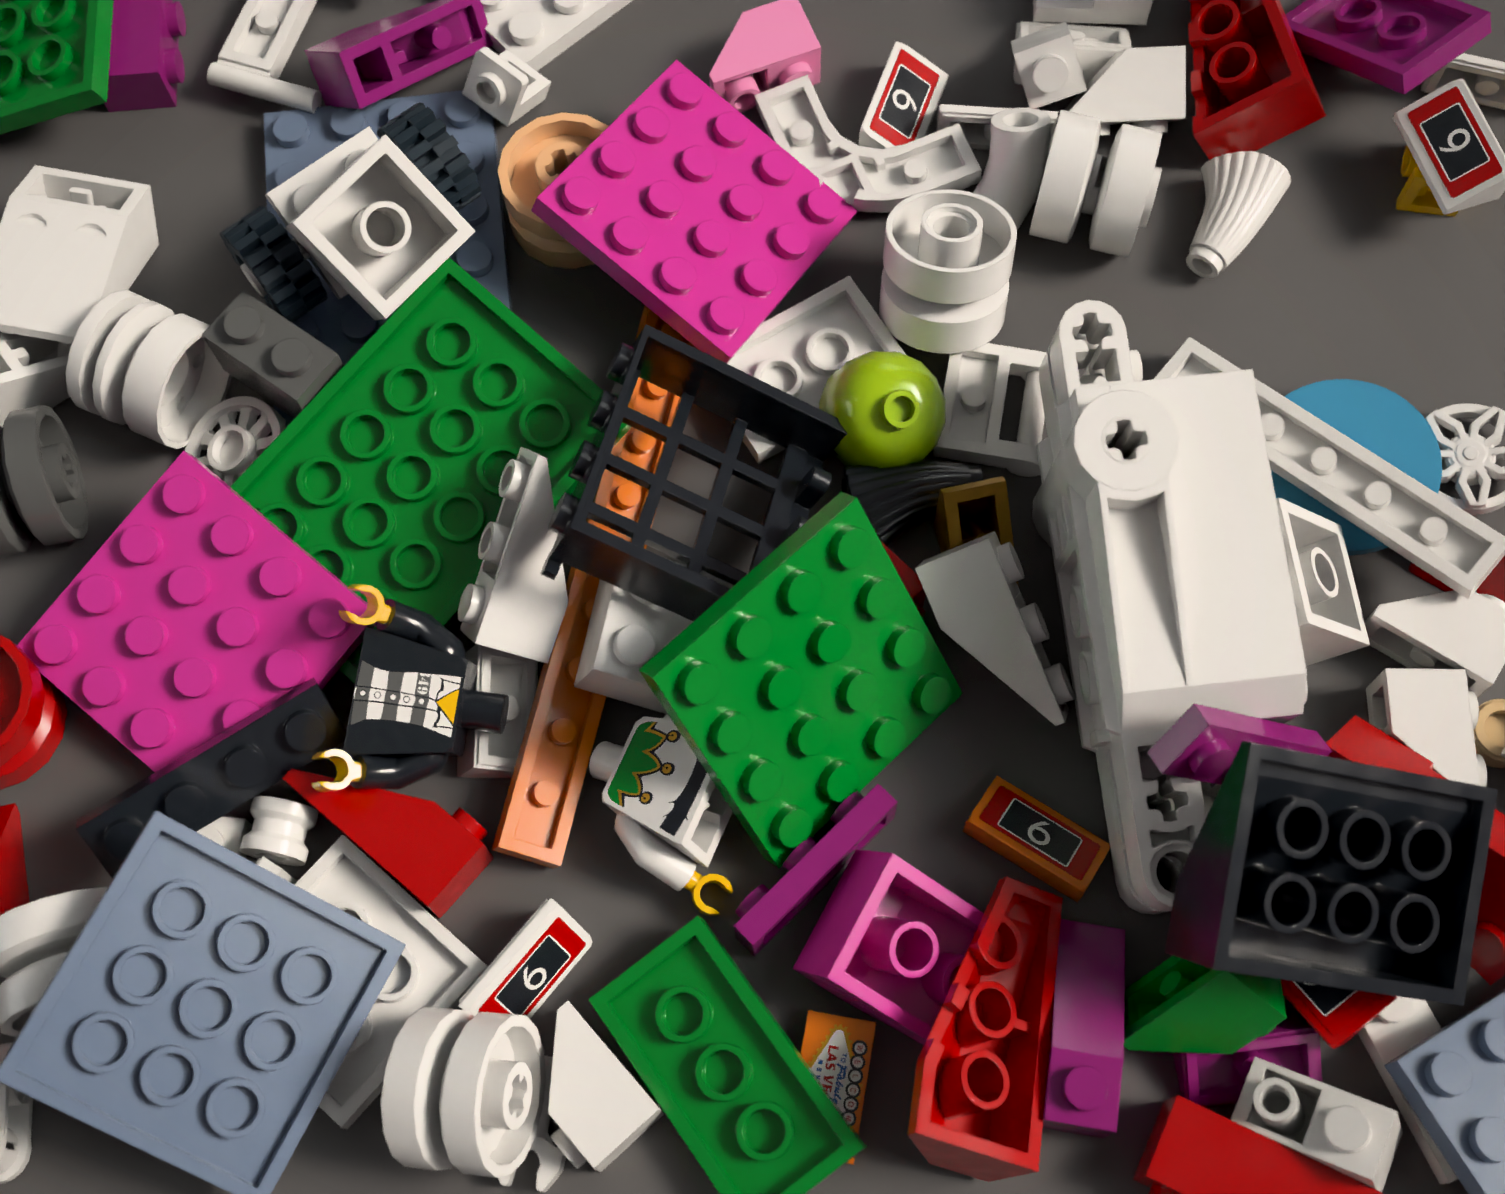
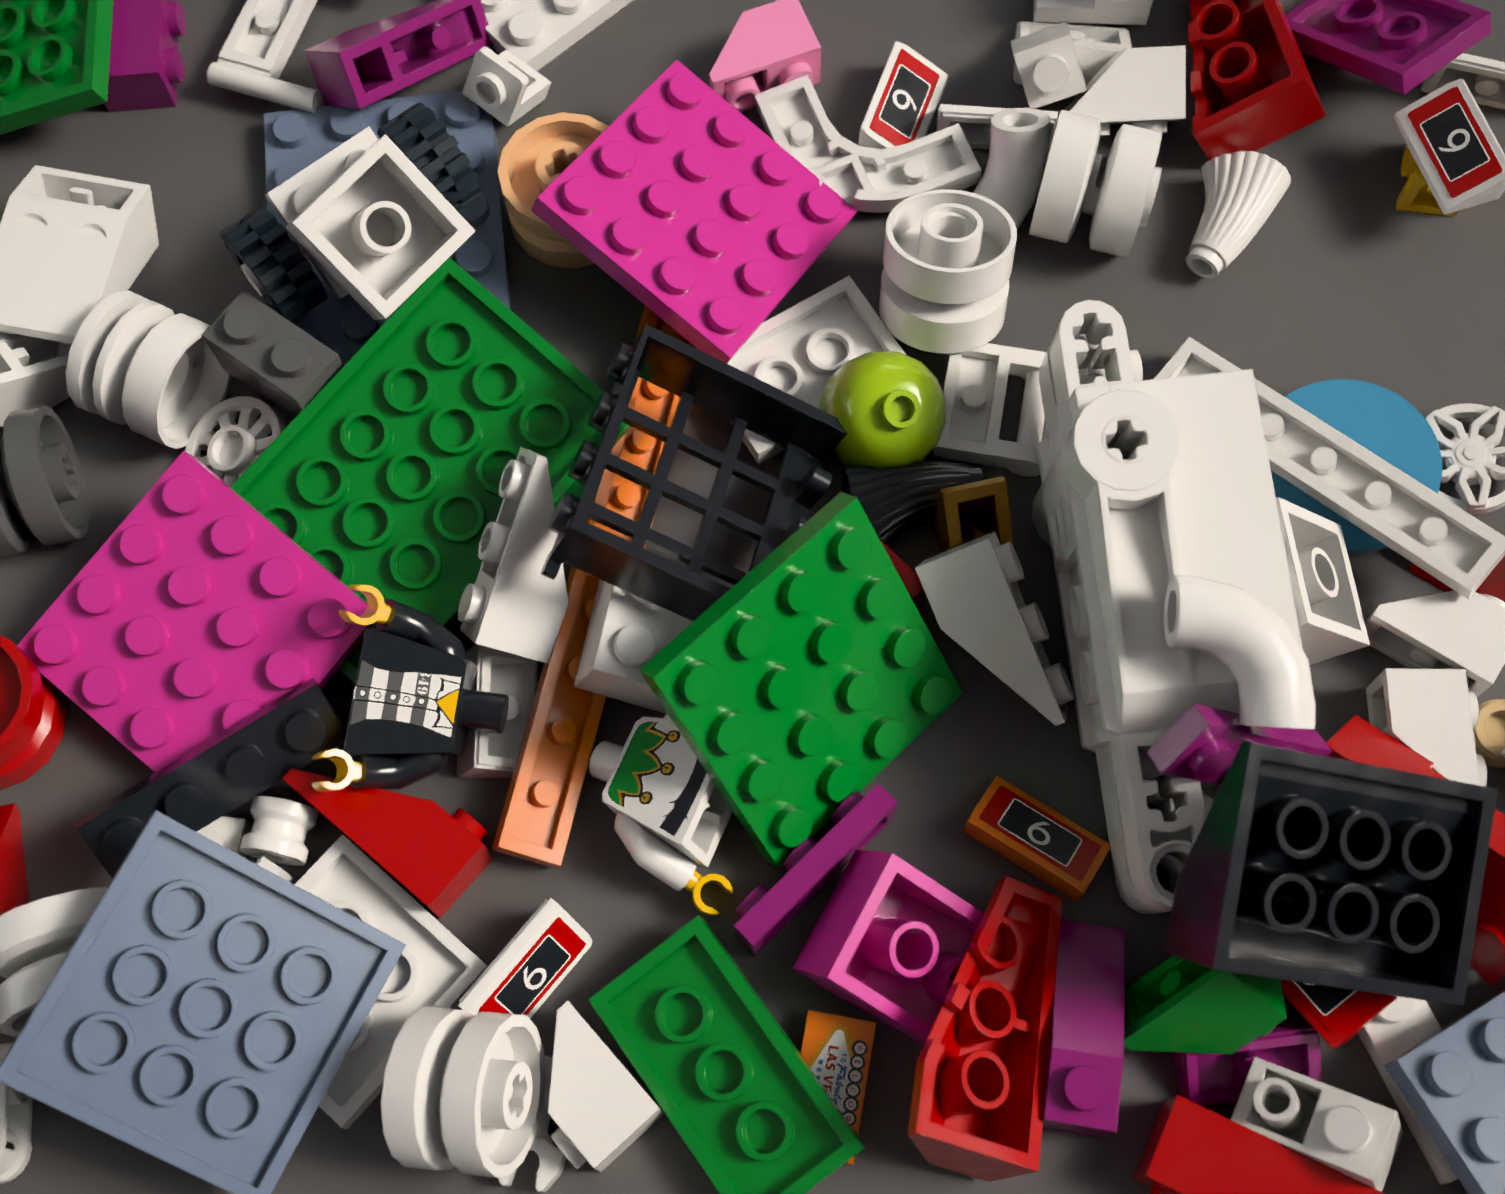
(1251, 641): none -> white cylinder

